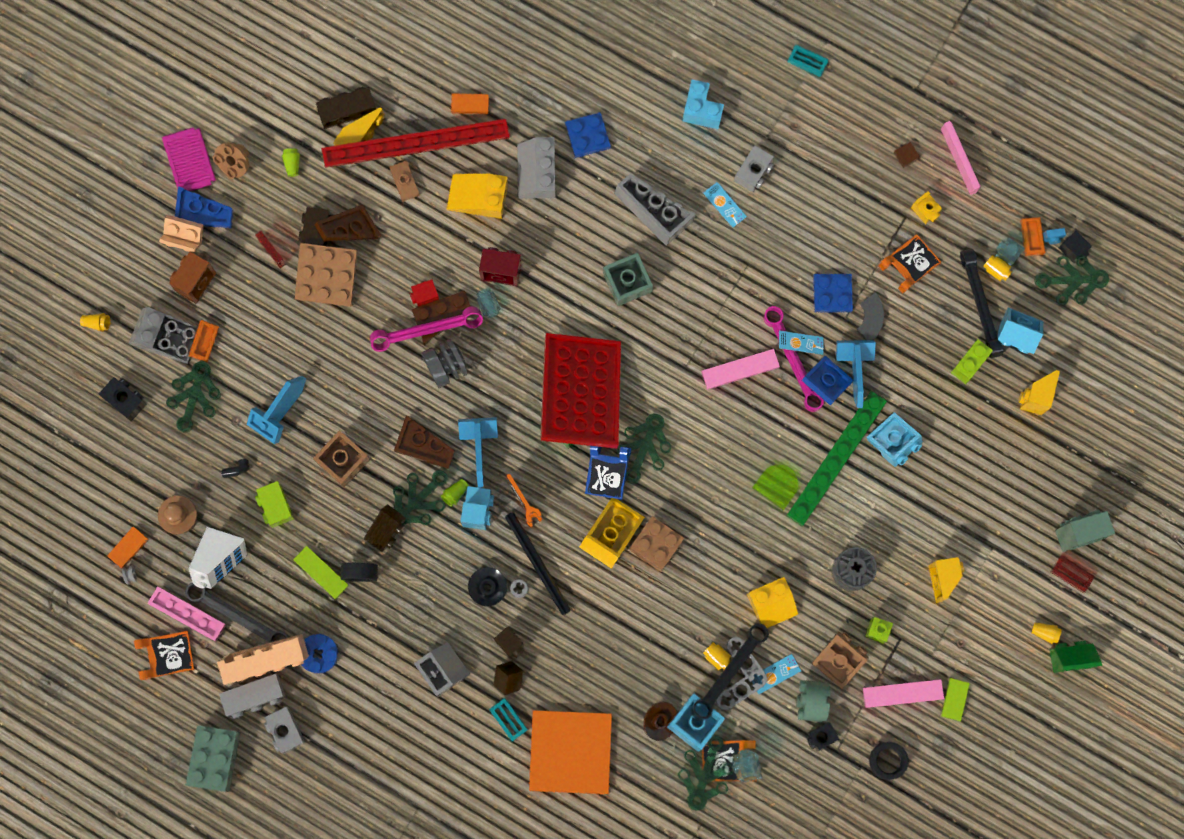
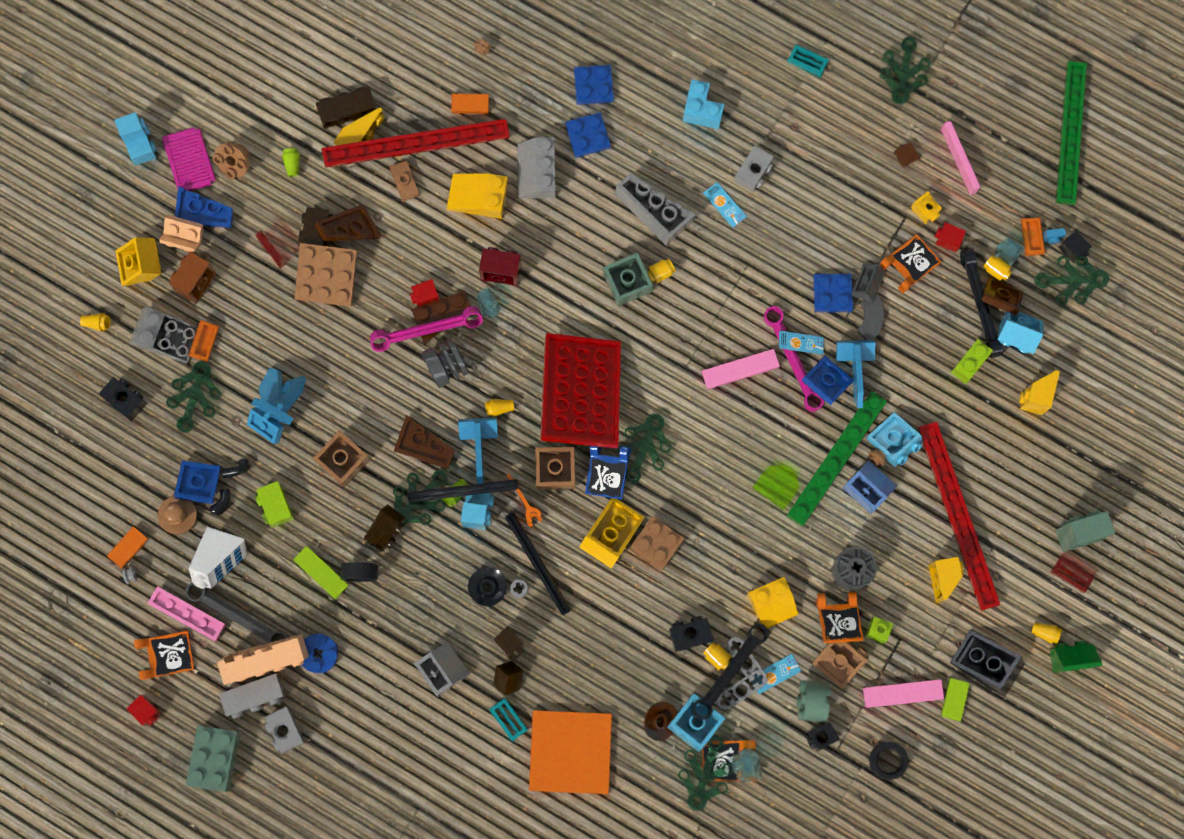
(135, 136): none -> medium azure brick
(138, 261): none -> yellow slope
(144, 711): none -> red brick
(197, 482): none -> blue plate
(223, 504): none -> black arm
(272, 396): none -> dark azure piece
(465, 490): none -> black axle
(482, 47): none -> medium nougat plate
(498, 406): none -> yellow cone
(555, 468): none -> medium nougat brick
(593, 84): none -> blue plate
(660, 271): none -> yellow brick
(681, 642): none -> black brick
(839, 621): none -> flag
(868, 282): none -> dark grey slope
(869, 487): none -> medium blue slope
(877, 457): none -> medium nougat plate
(904, 72): none -> clear green plant
(949, 237): none -> red brick
(959, 516): none -> red plate
(988, 663): none -> black slope
(1002, 296): none -> reddish brown tile
(1071, 133): none -> green plate

